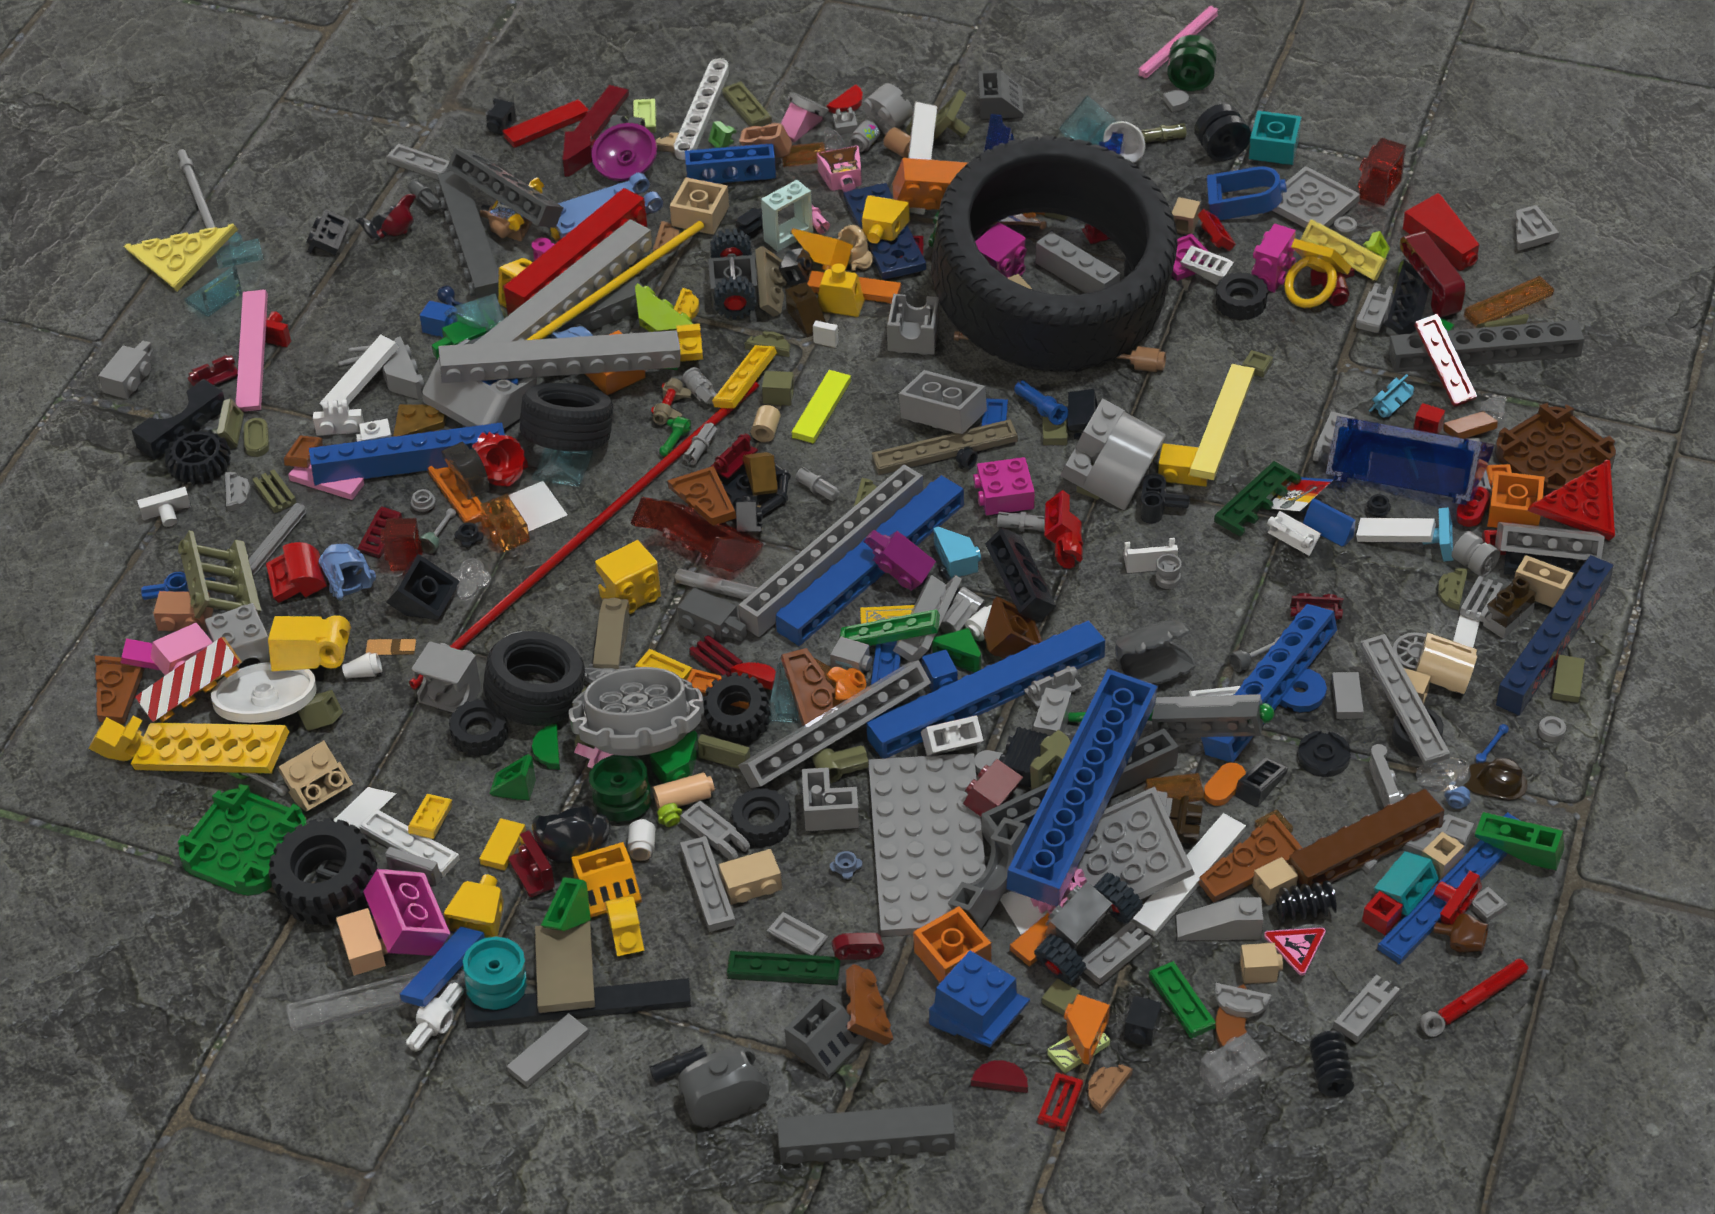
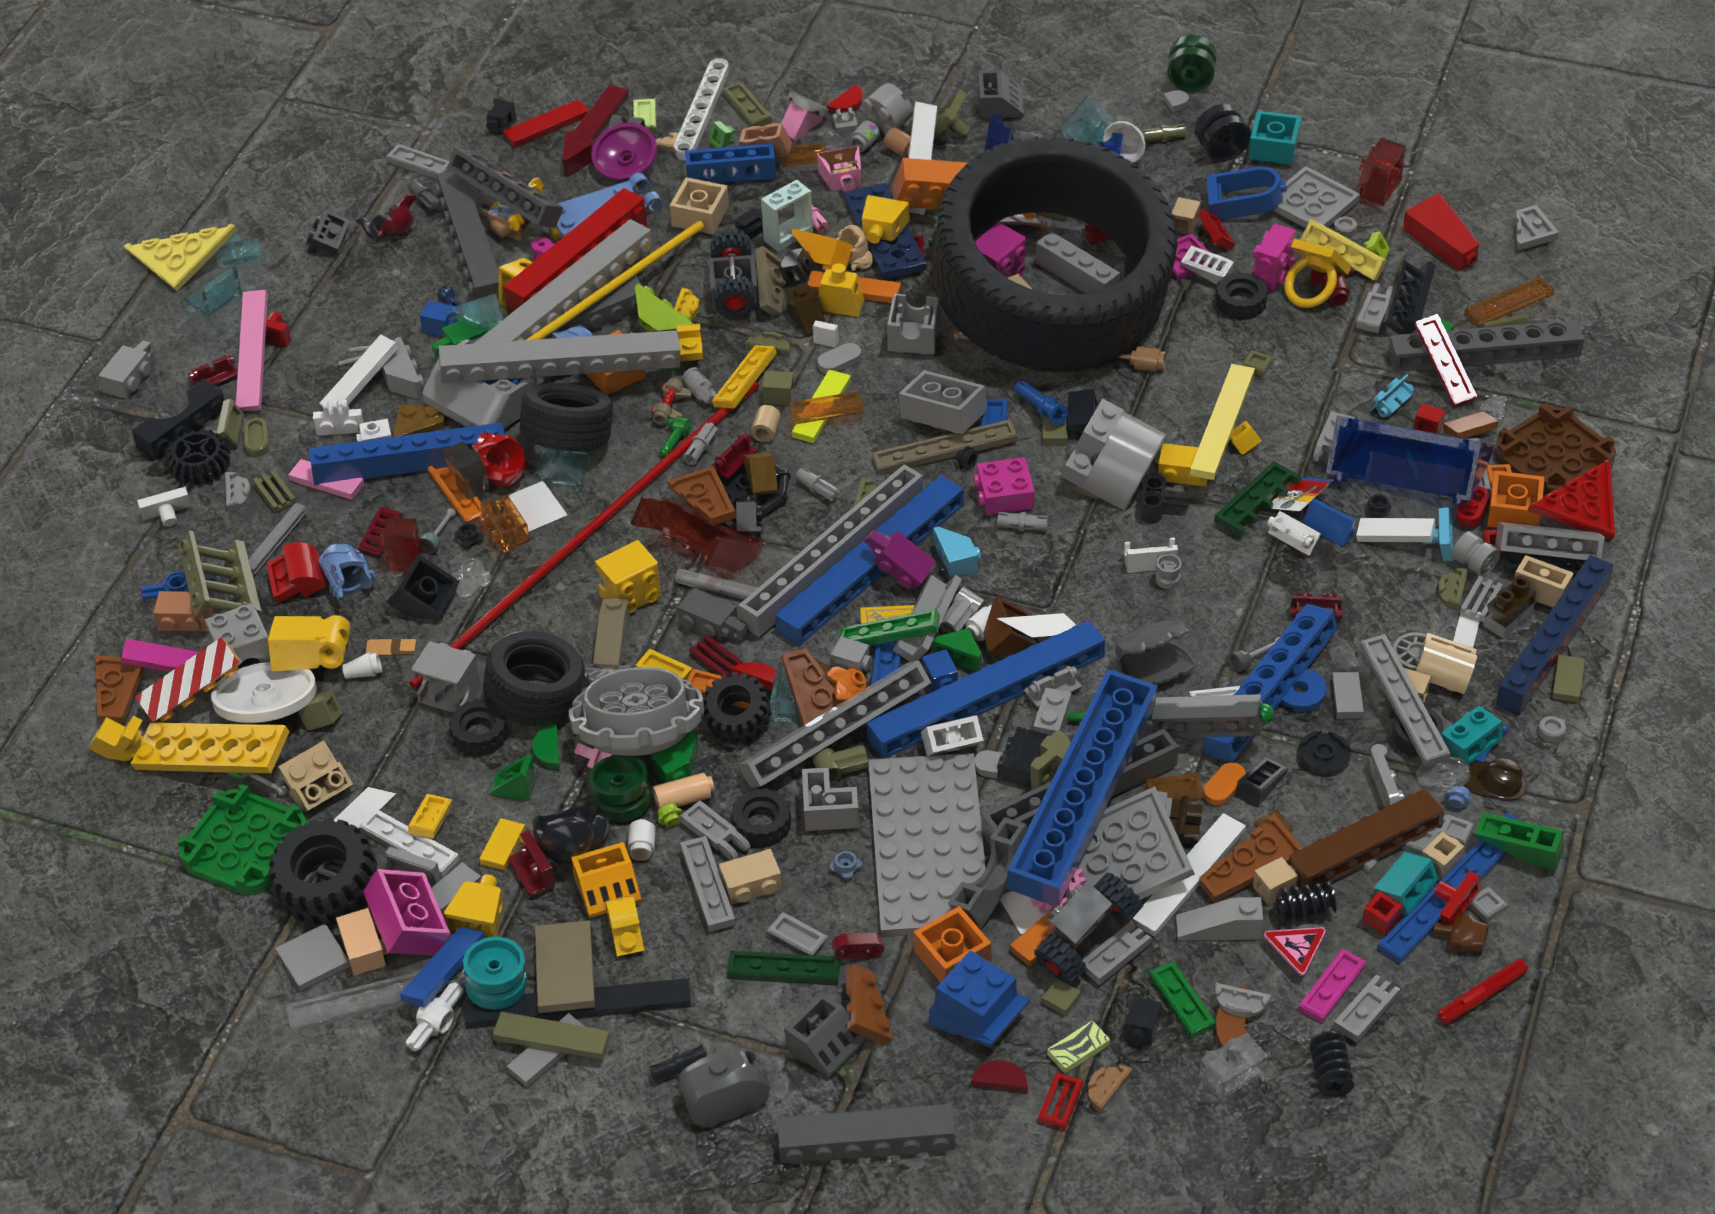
(178, 647): bright pink brick -> none
(188, 169): light grey bar -> none
(299, 452): dark orange tile -> none
(312, 957): none -> light grey tile
(423, 500): light grey plate -> none
(448, 886): none -> light grey tile
(551, 1035): none -> olive tile
(569, 906): green slope -> none
(665, 234): medium nougat tile -> none
(722, 751): olive tile -> none
(826, 407): none -> clear orange tile
(839, 358): none -> light grey tile
(992, 788): brick -> none
(1020, 575): black brick -> none
(1040, 624): none -> white sticker
(1063, 530): red plate -> none
(1086, 1025): orange slope -> none
(1191, 29): bright pink axle -> none
(1244, 437): none -> yellow slope
(1260, 963): tan brick -> none
(1332, 986): none -> dark pink tile
(1437, 273): dark red beam -> none
(1437, 1022): light grey hinge -> none
(1473, 735): none -> teal brick

